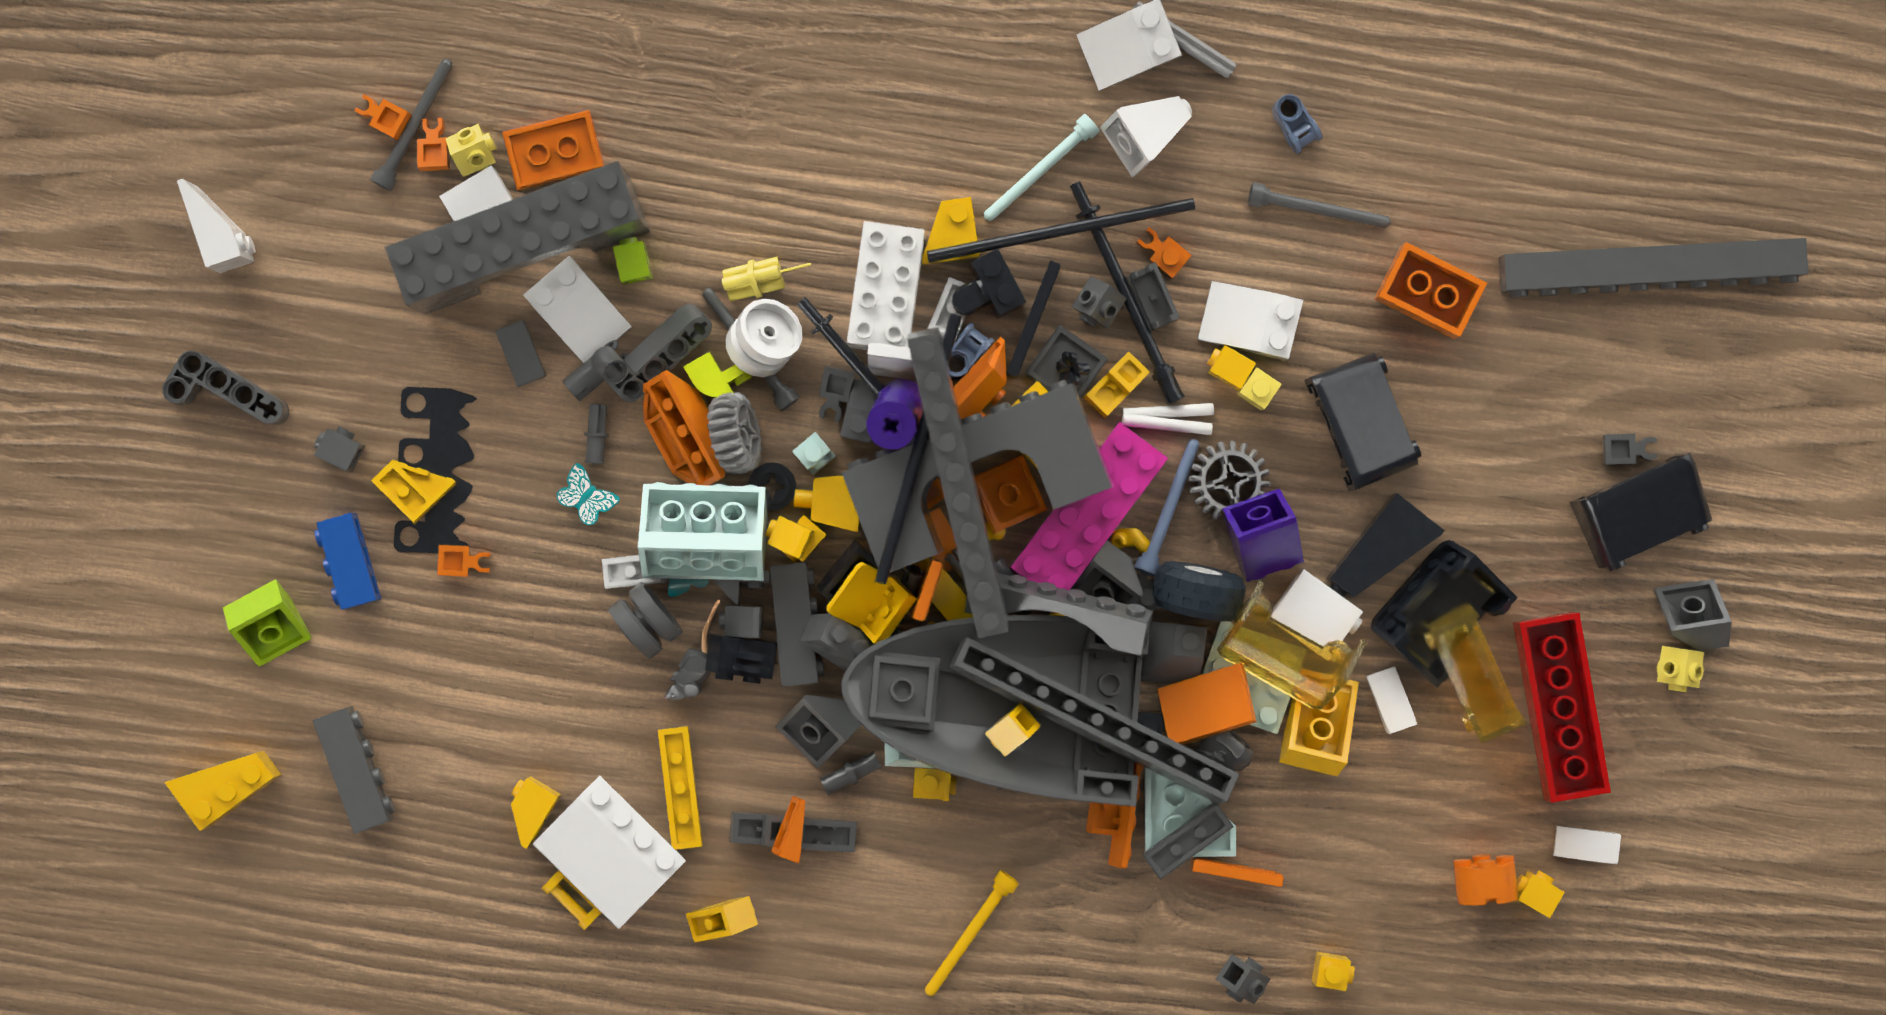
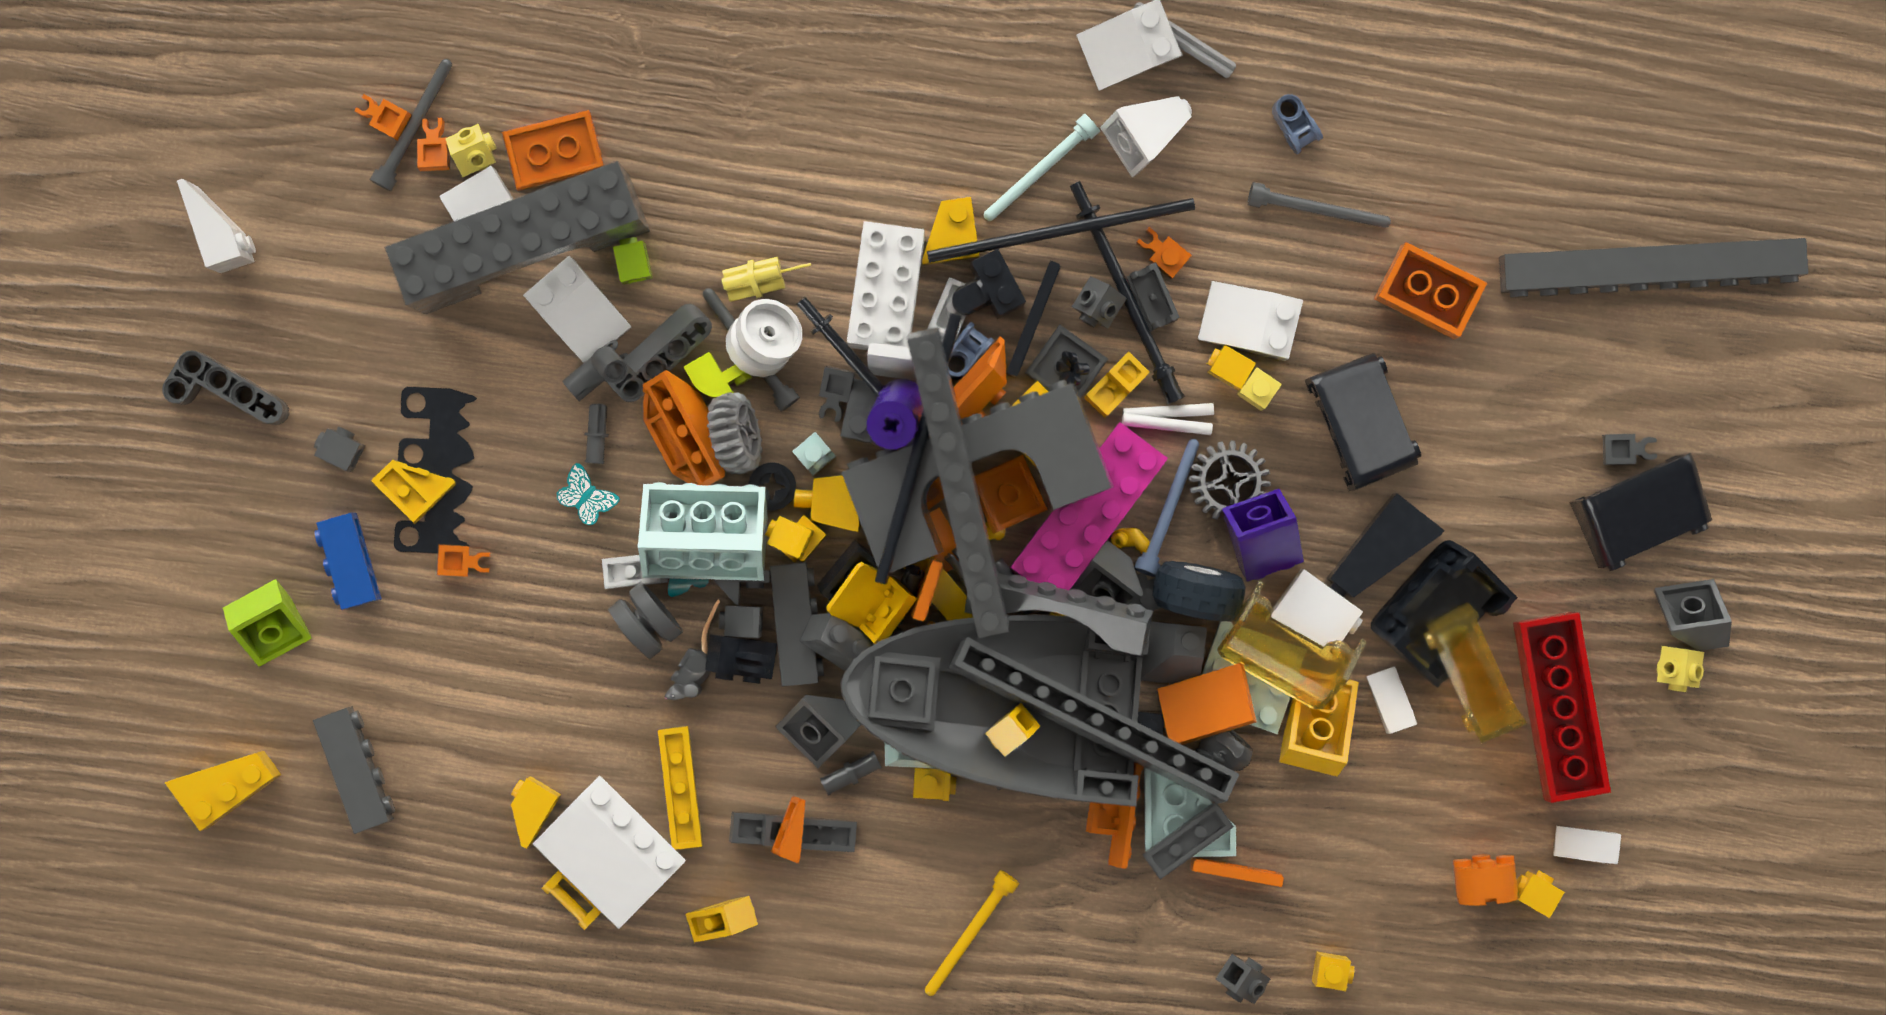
(520, 353): dark grey tile -> none

